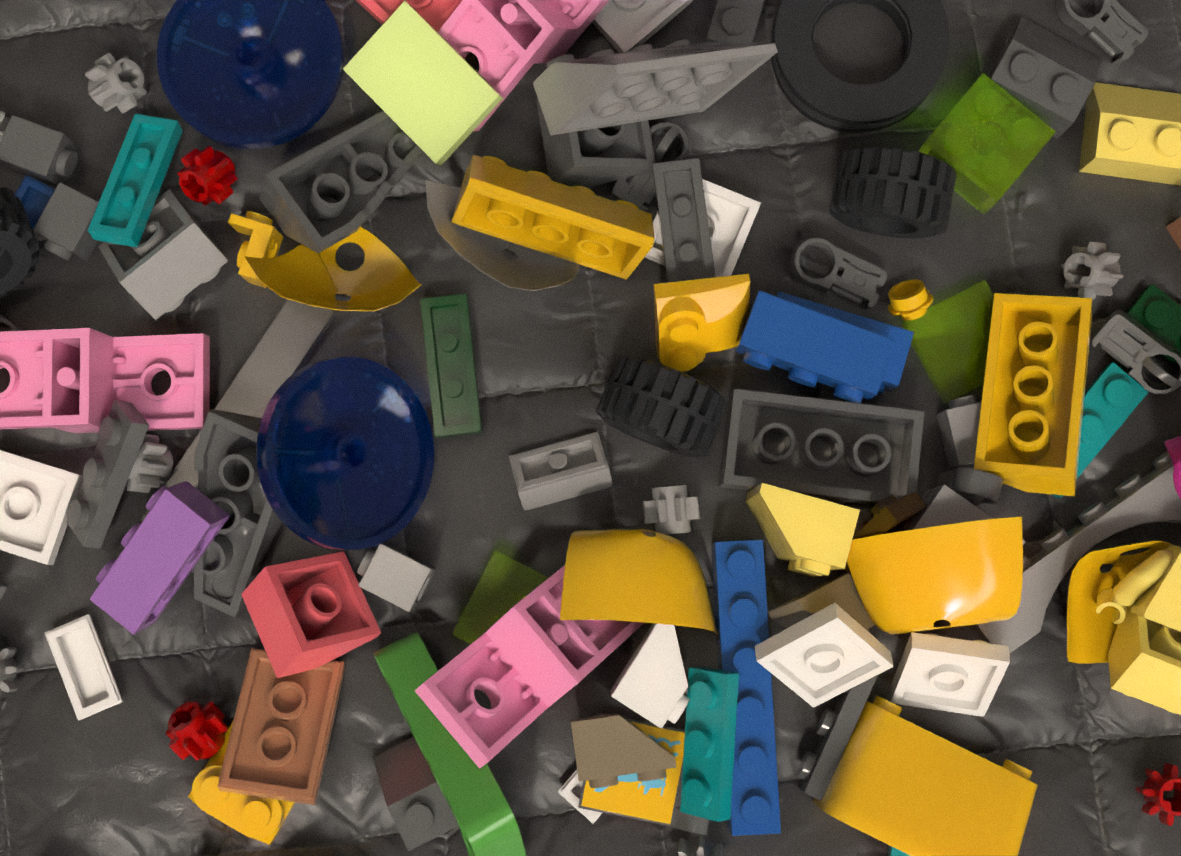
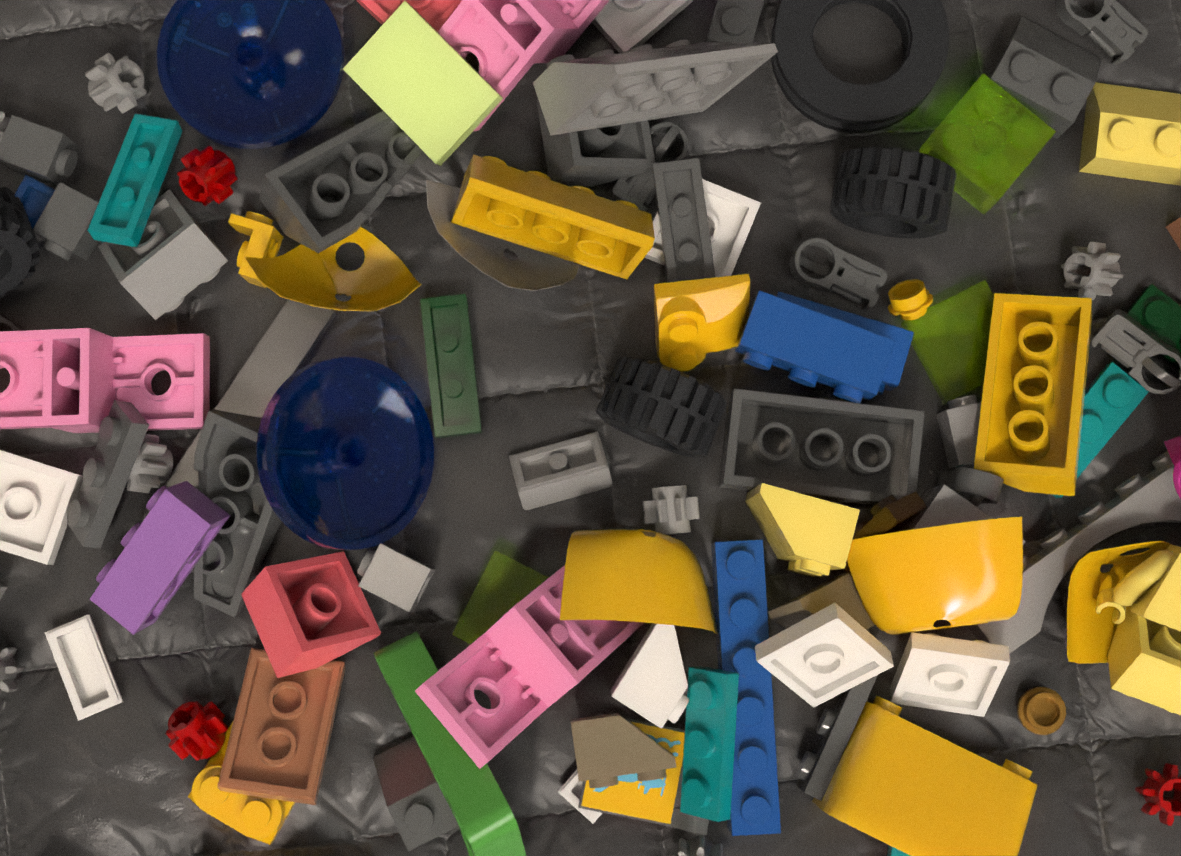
(1041, 710): none -> pearl gold plate

